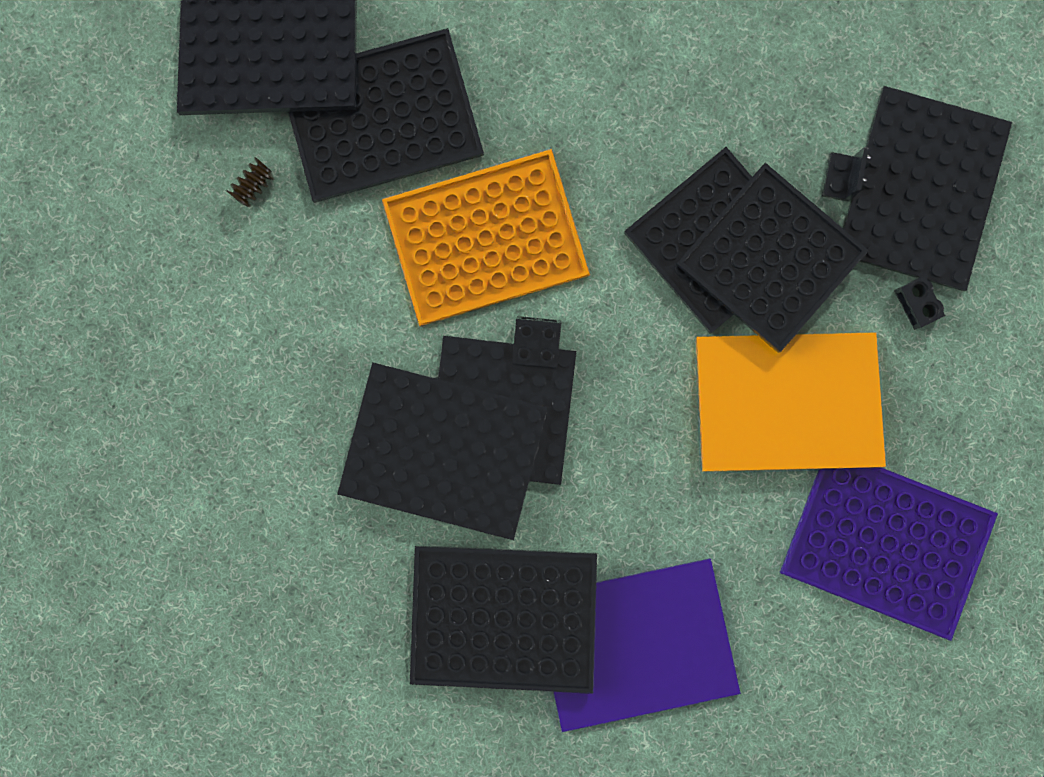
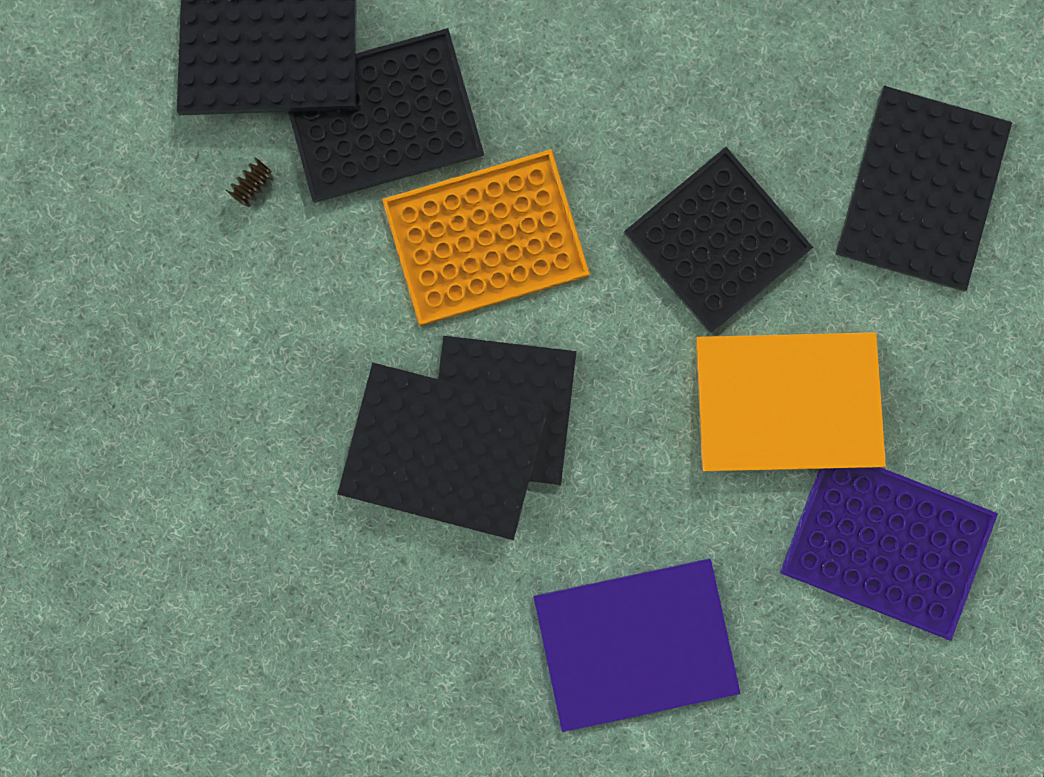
(503, 619): black plate -> none
(536, 341): black bracket -> none
(772, 257): black plate -> none
(846, 175): black bracket -> none
(914, 305): black brick -> none

